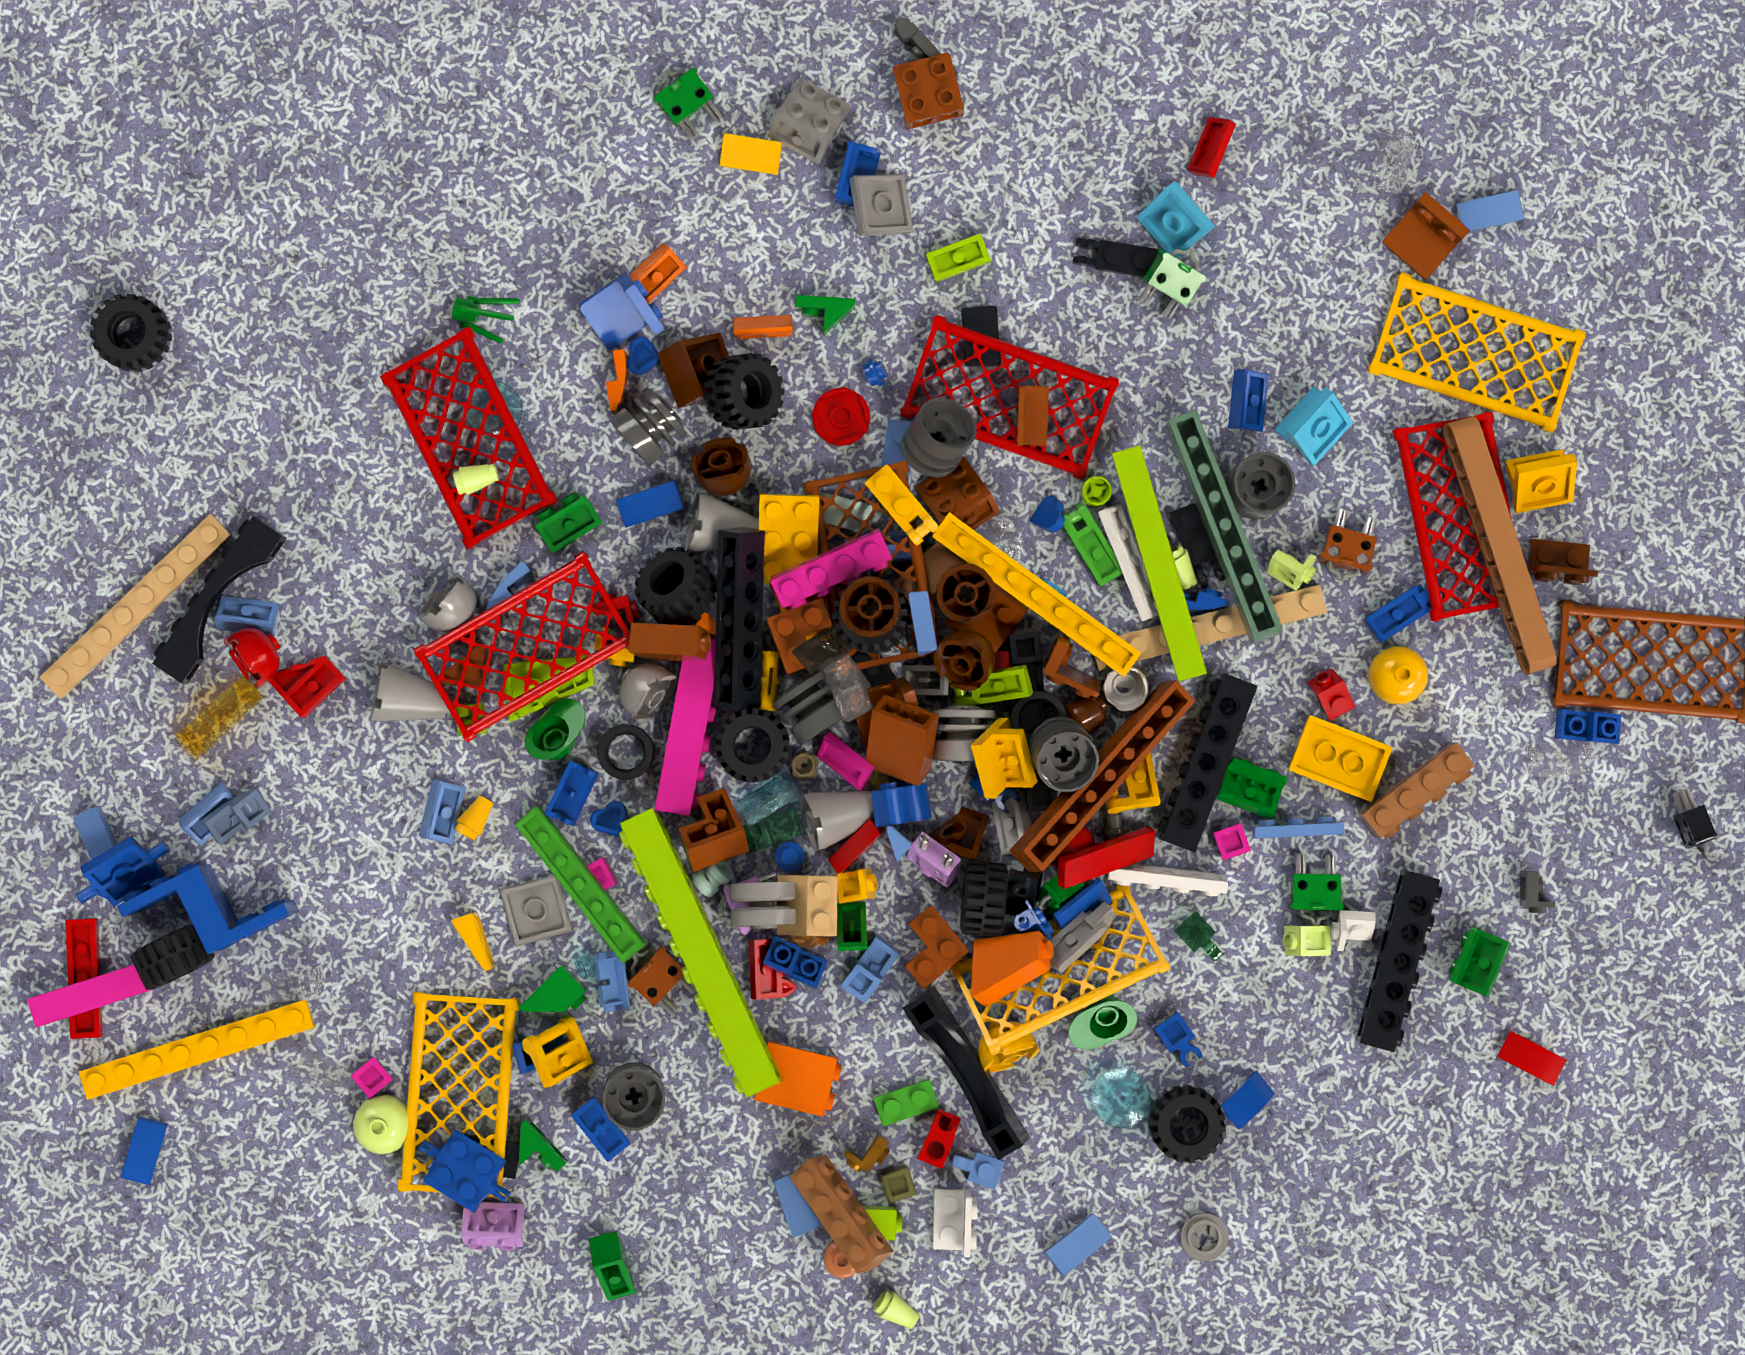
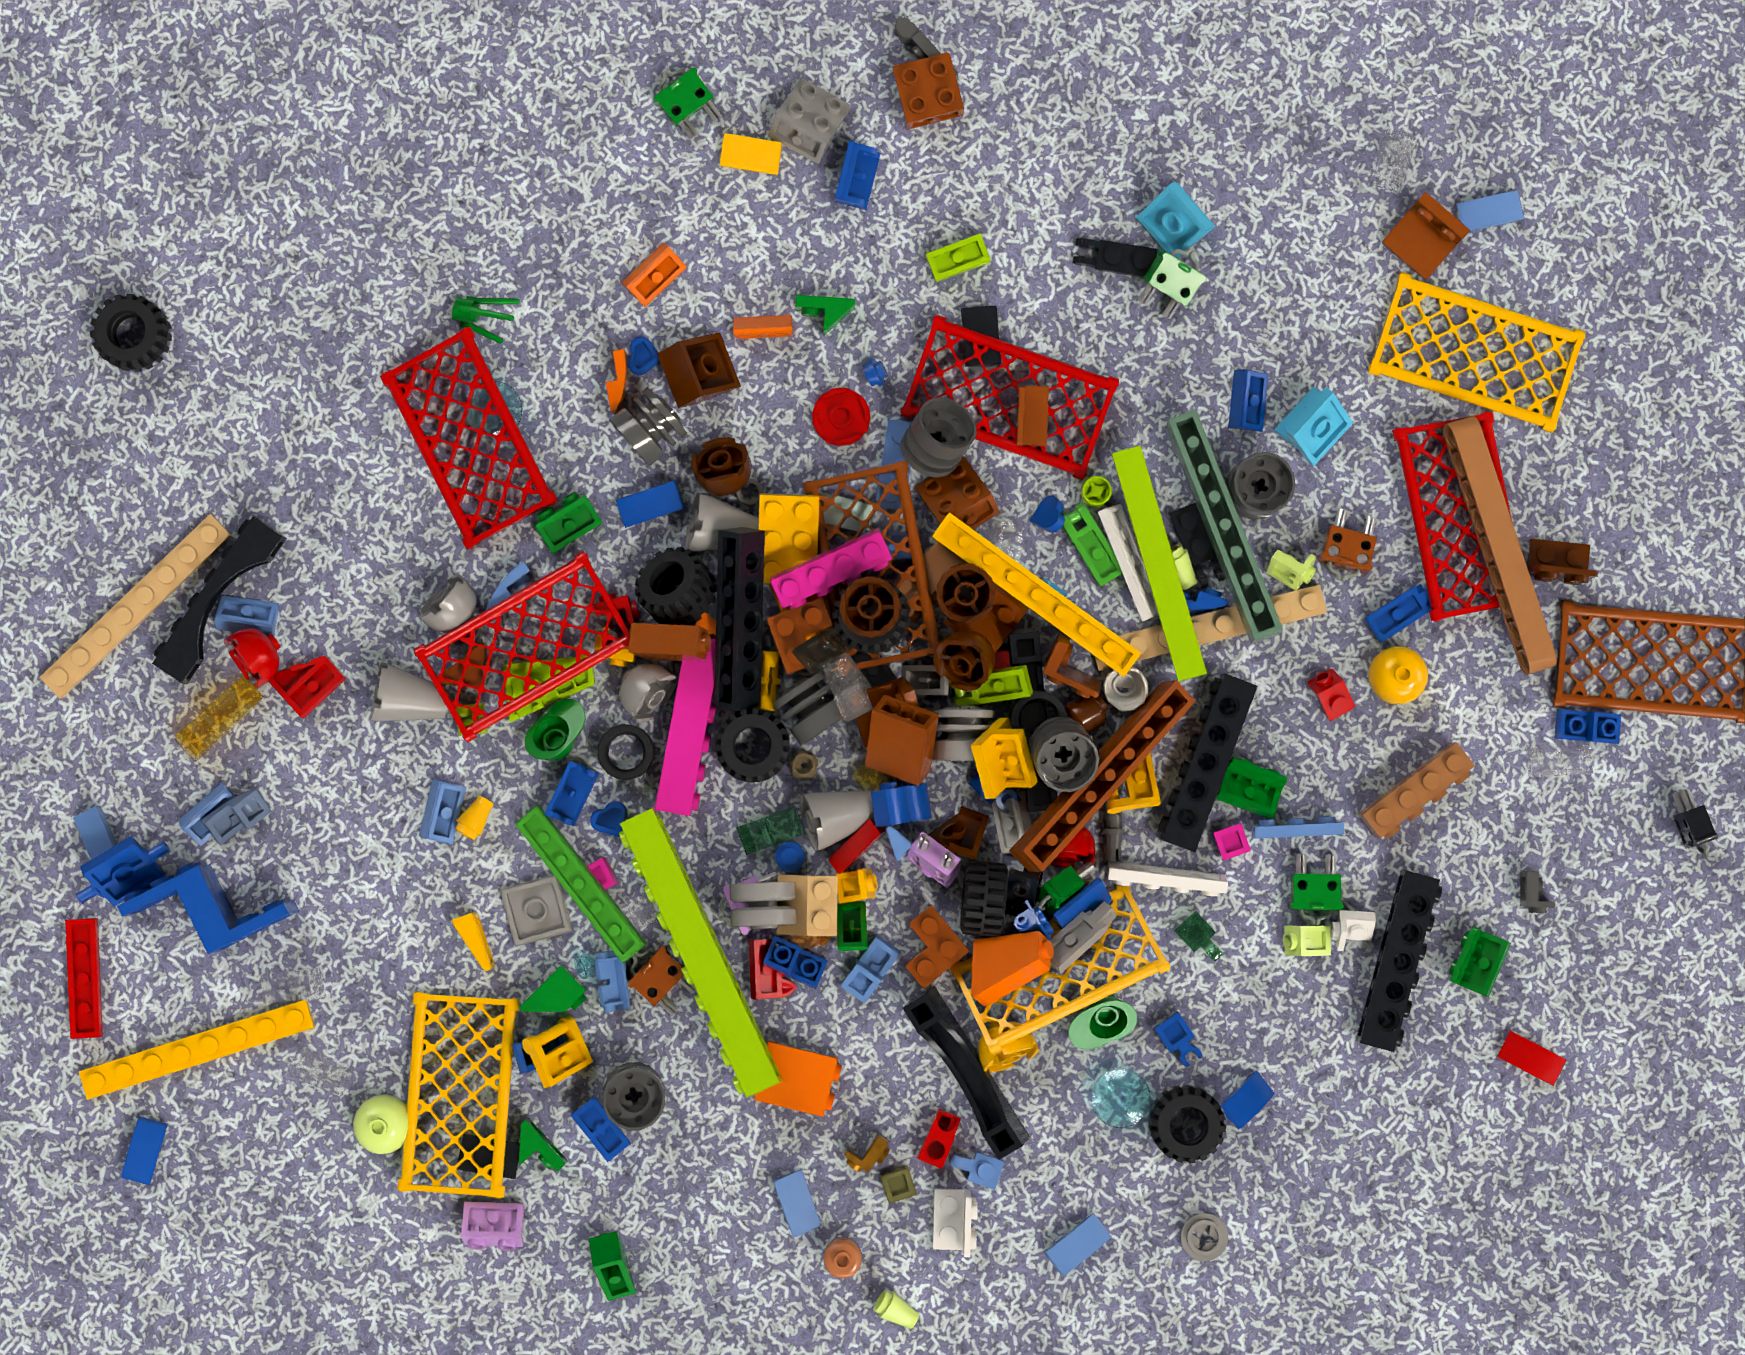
(85, 995): dark pink tile -> none
(170, 957): black tyre -> none
(371, 1077): dark pink plate -> none
(464, 1171): blue plate -> none
(473, 478): yellowish green cone -> none
(620, 311): bracket -> none
(711, 877): light aqua wheel -> none
(716, 835): dark orange brick -> none
(725, 391): black tyre -> none
(768, 798): clear light blue plate -> none
(841, 1214): medium nougat brick -> none
(845, 761): dark pink tile -> none
(881, 205): light grey tile -> none
(886, 1220): lime brick -> none
(901, 503): yellow plate -> none
(906, 1102): bright green plate -> none
(922, 622): medium blue slope -> none
(1106, 857): red tile -> none
(1211, 147): red plate -> none
(1340, 758): yellow plate -> none
(1542, 480): yellow bracket -> none

